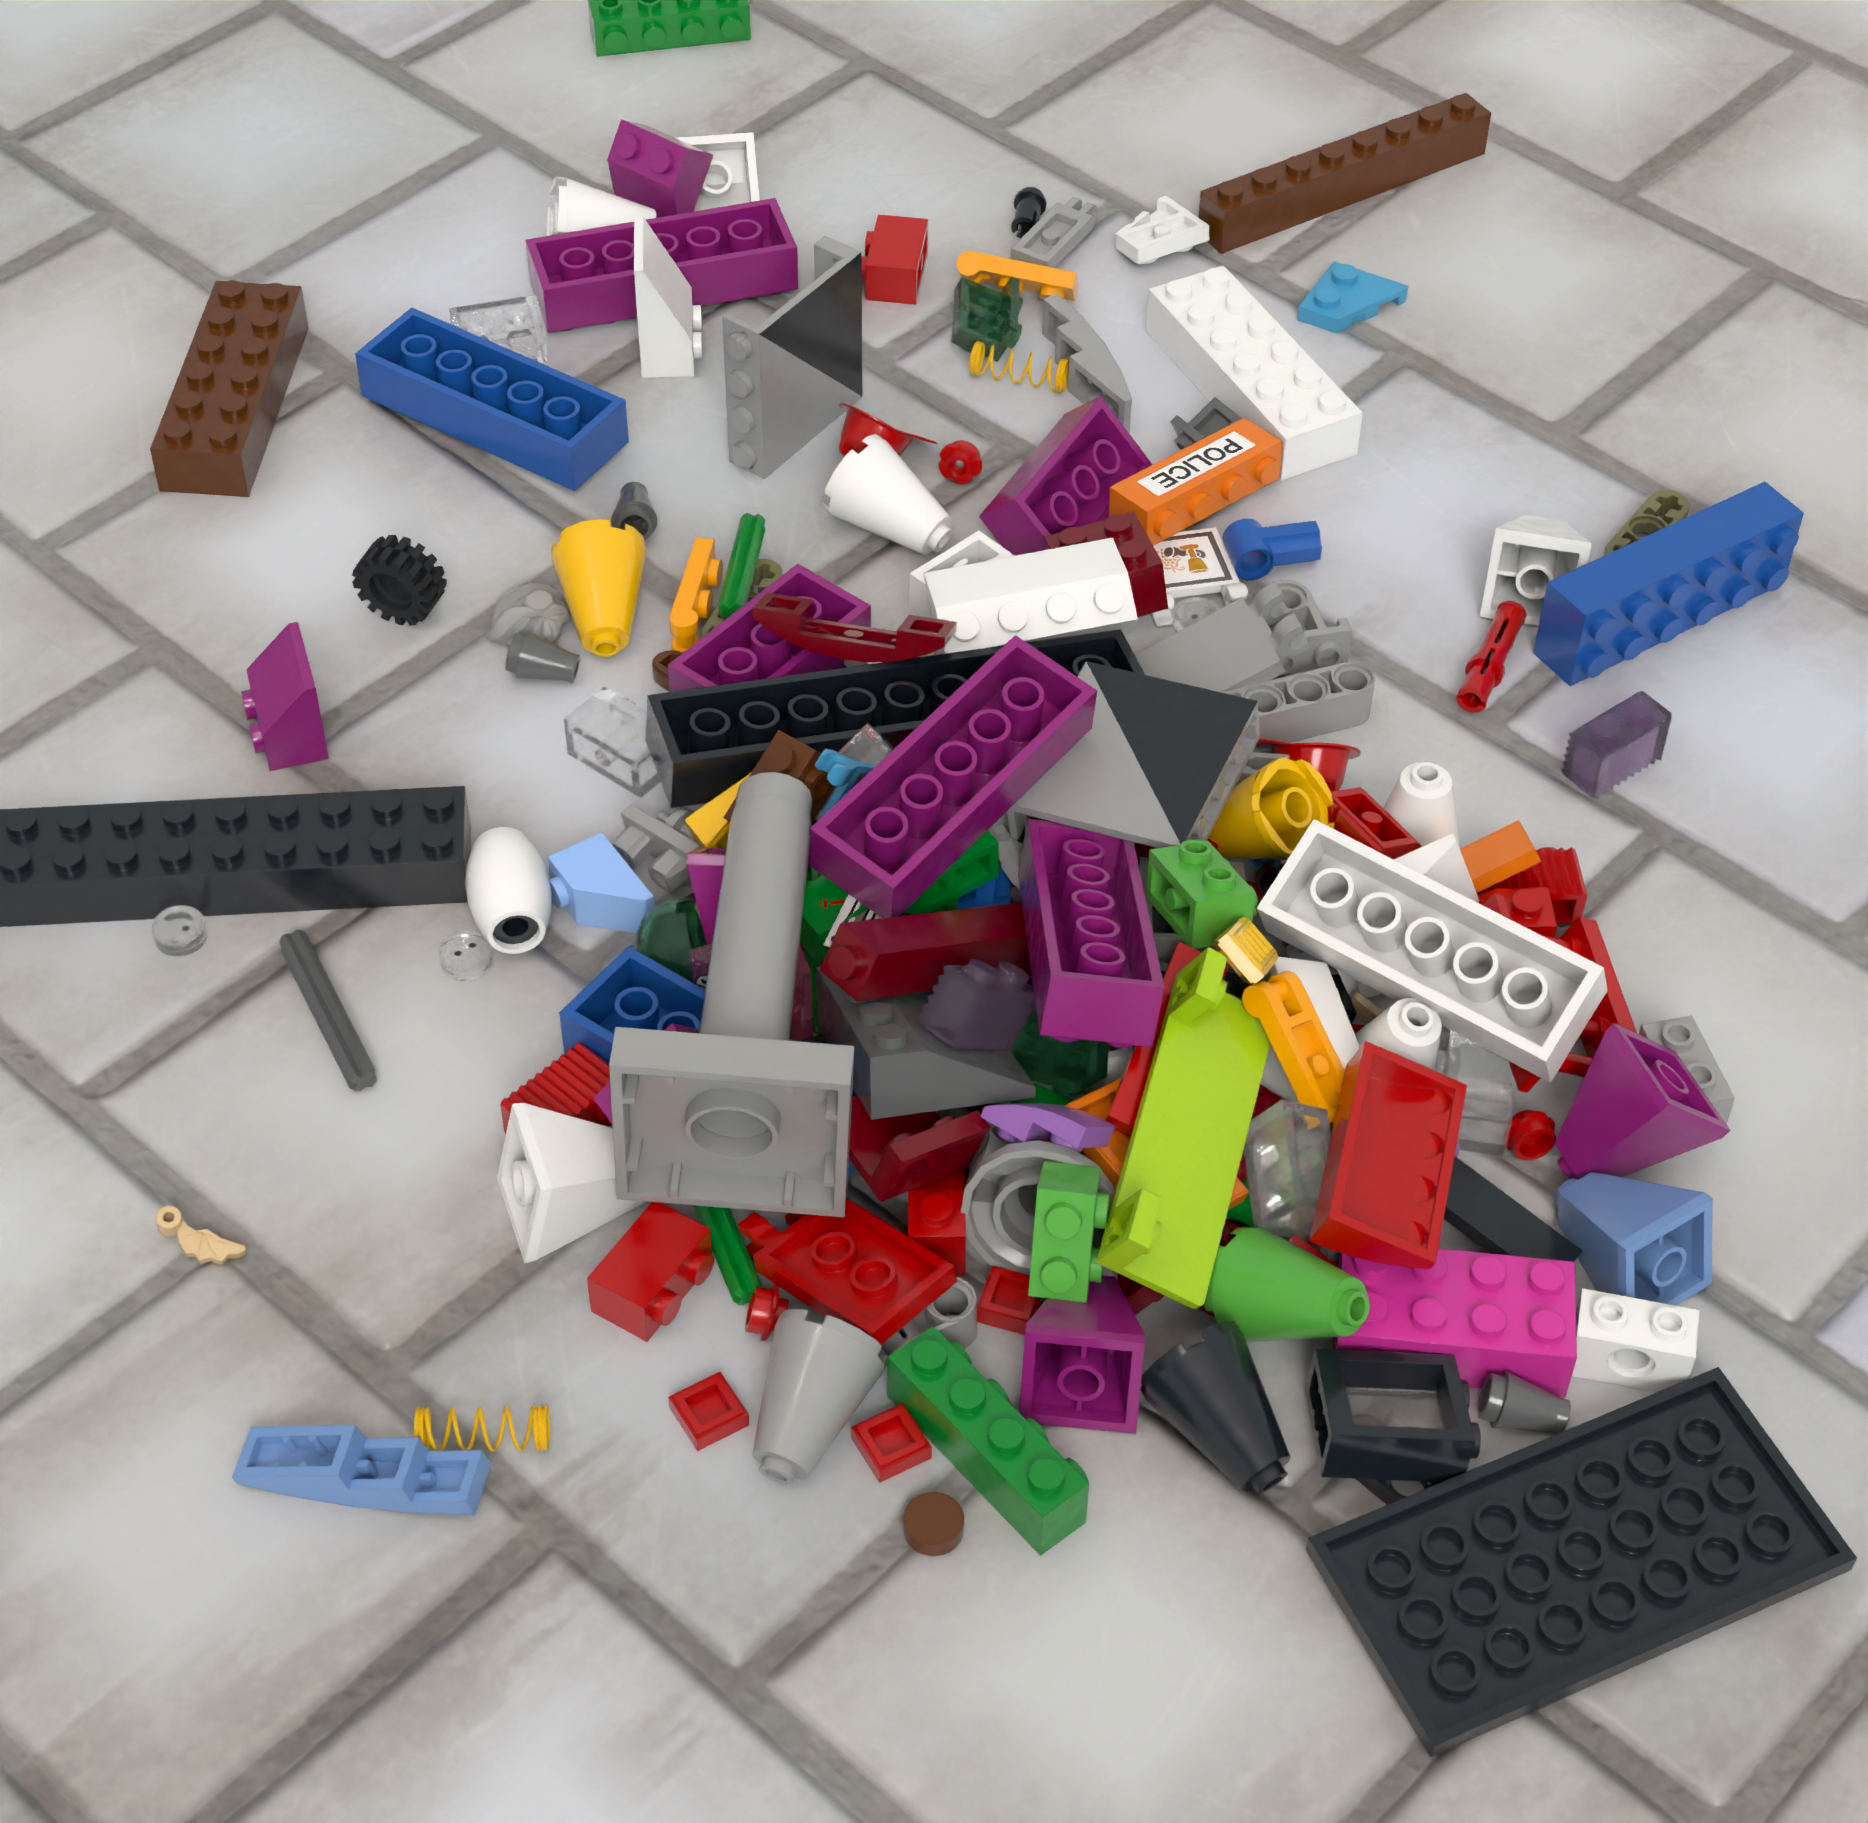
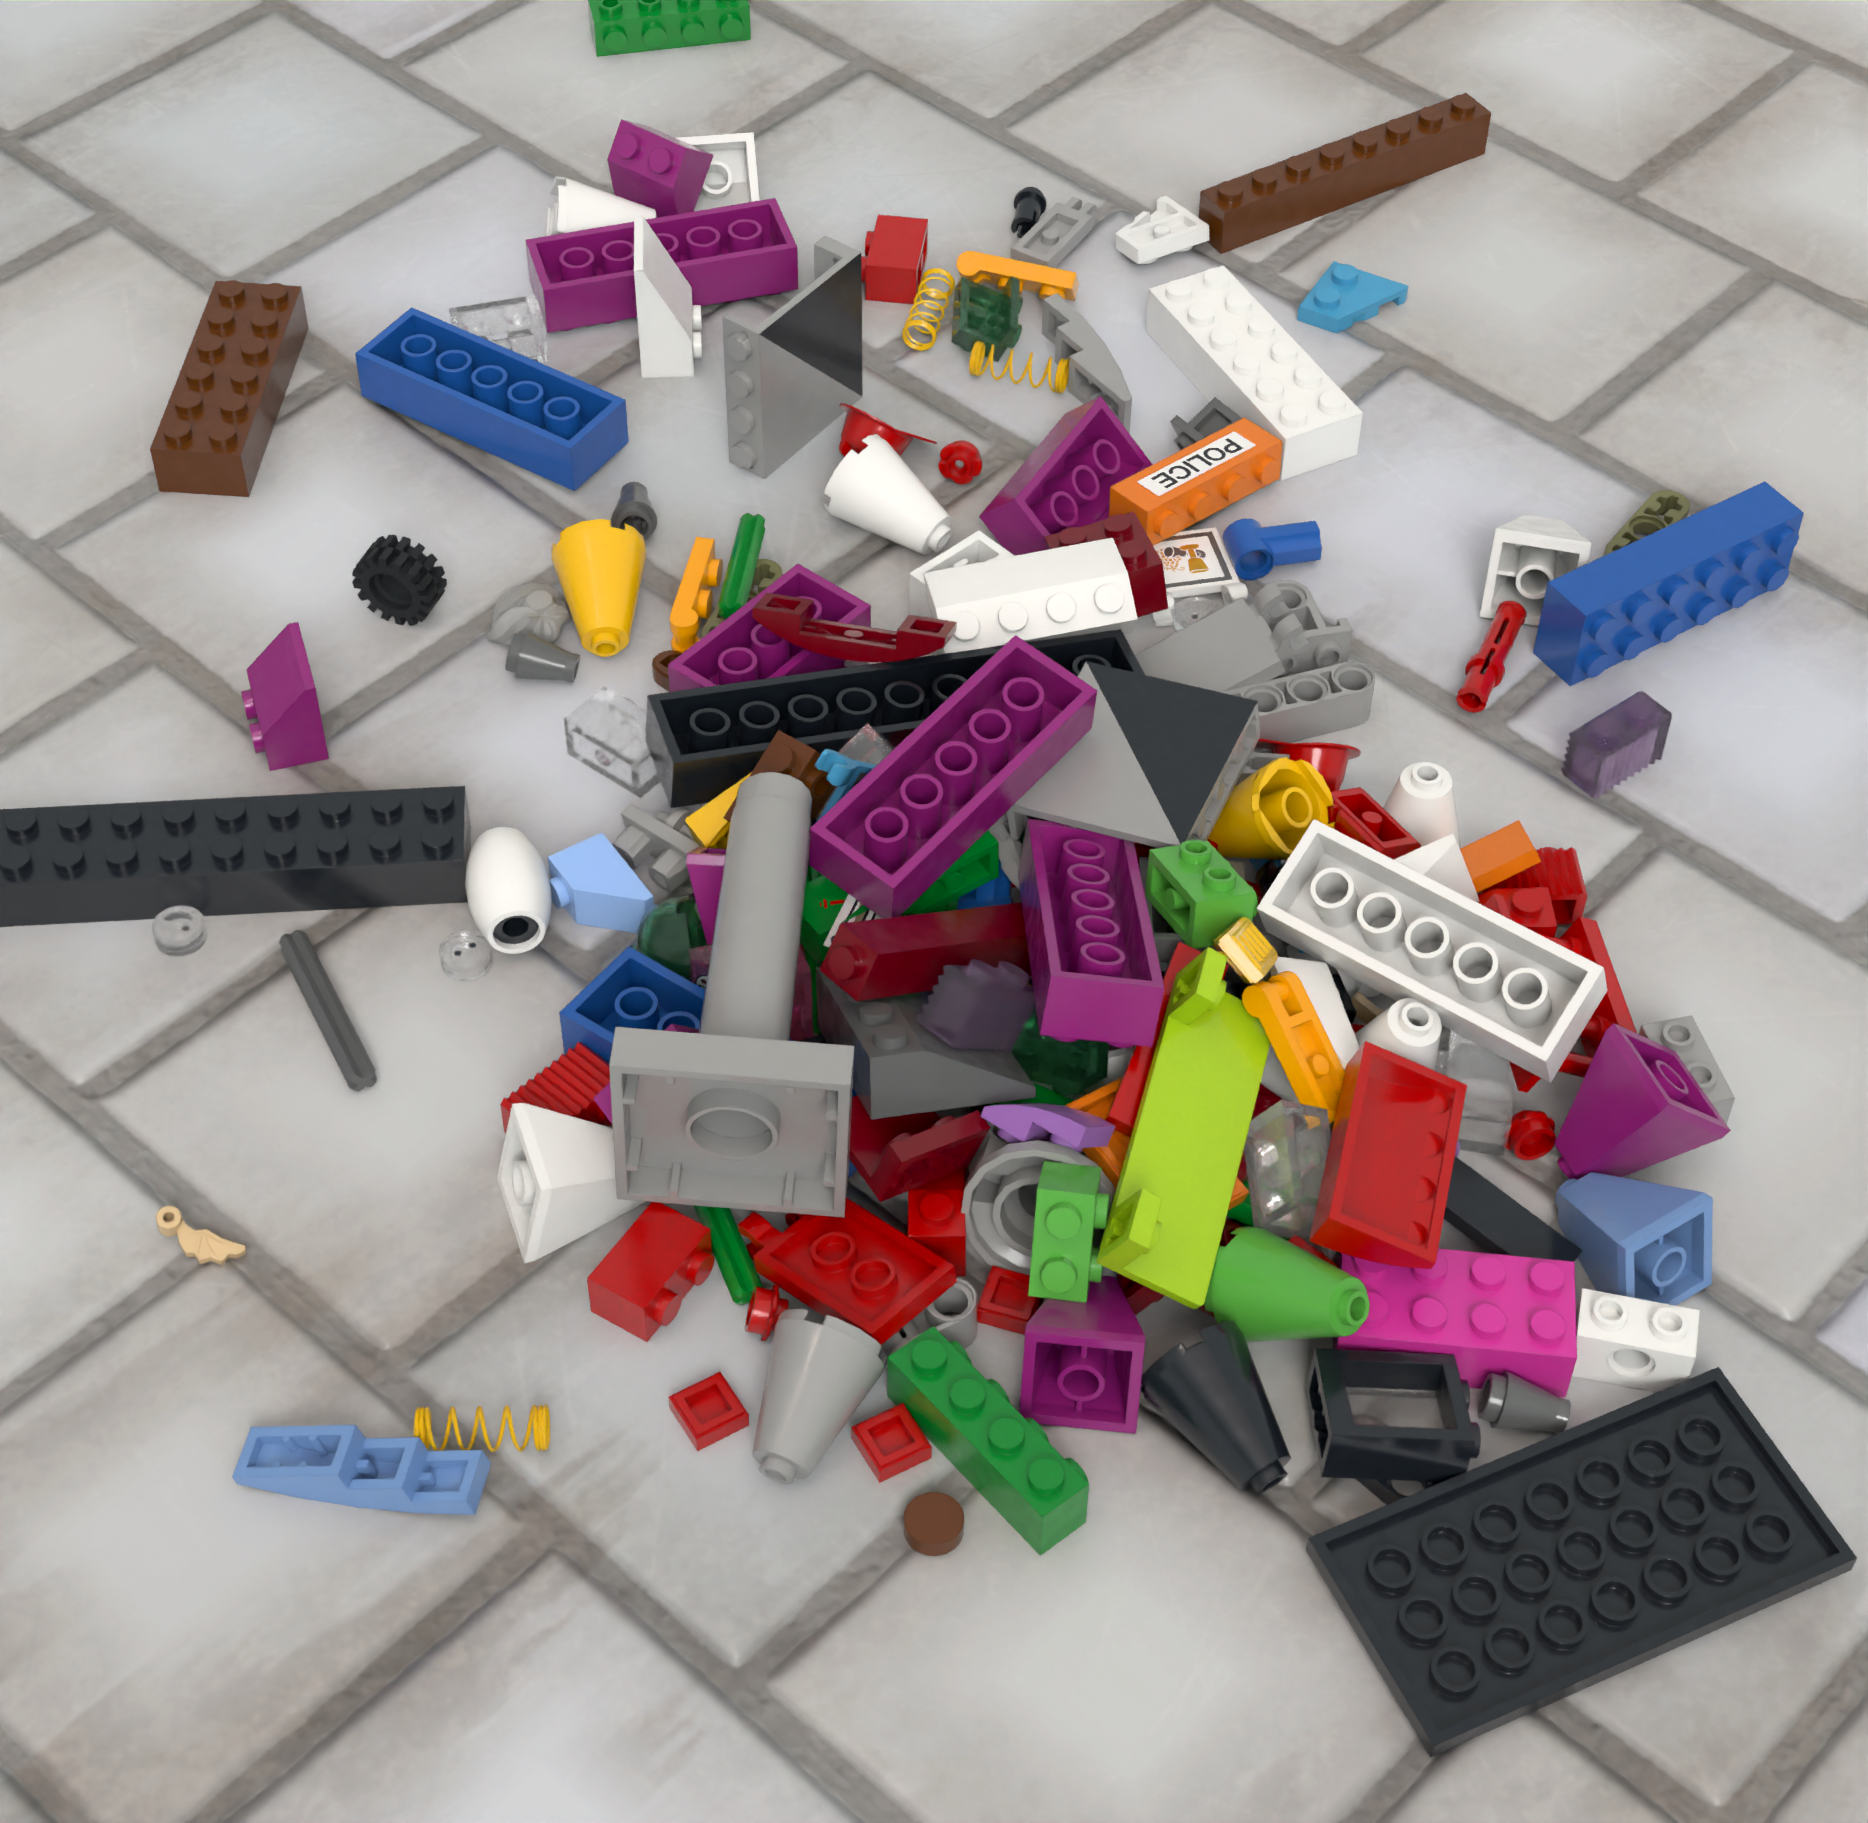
(929, 291): none -> yellow piece

